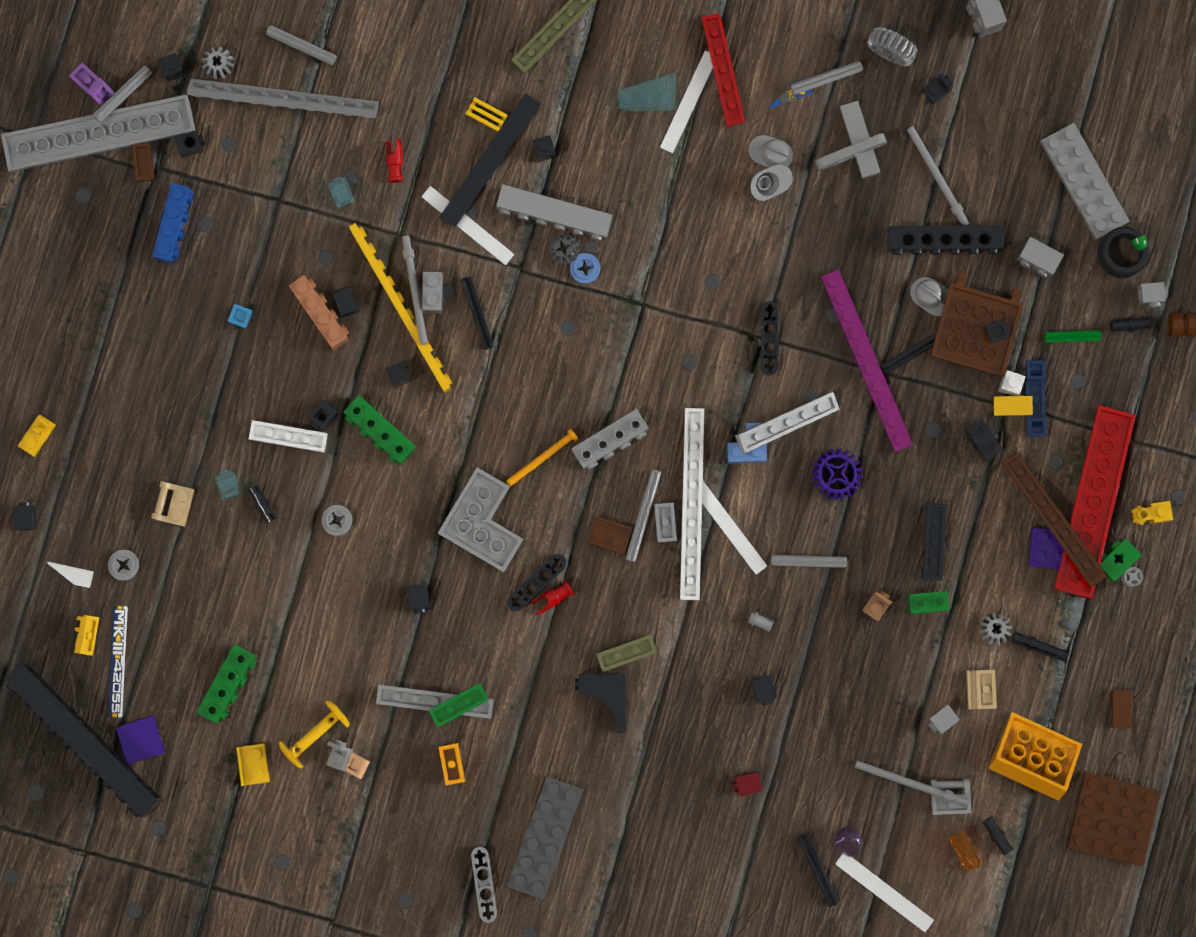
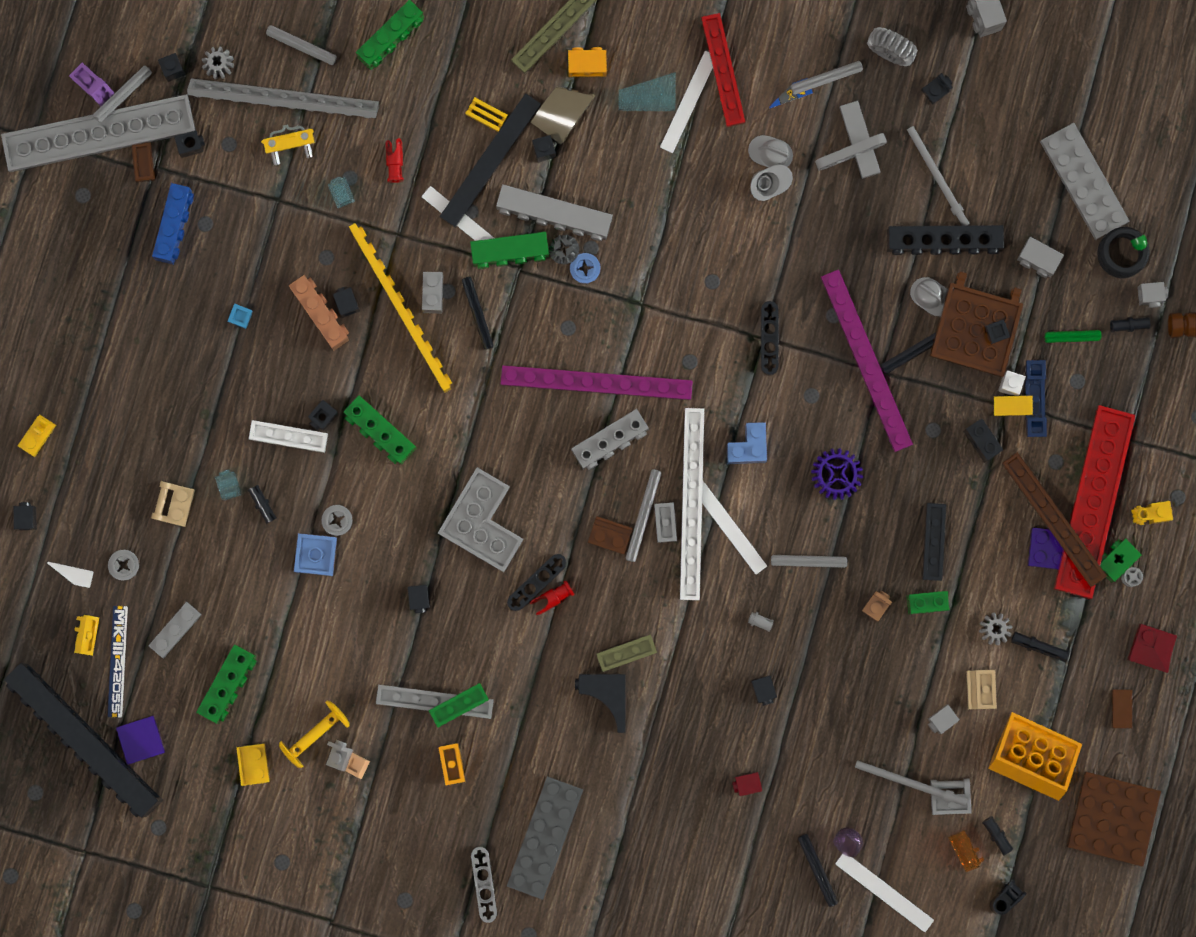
(175, 630): none -> light grey plate
(289, 141): none -> yellow piece
(315, 554): none -> medium blue plate
(389, 35): none -> green brick
(398, 374): black brick -> none
(408, 255): light grey bar -> none
(509, 249): none -> green brick
(541, 458): light orange bar -> none
(561, 112): none -> dark tan slope
(587, 62): none -> light orange brick
(596, 382): none -> magenta plate
(787, 422): light grey plate -> none
(1010, 895): none -> black piece
(1152, 648): none -> dark red plate

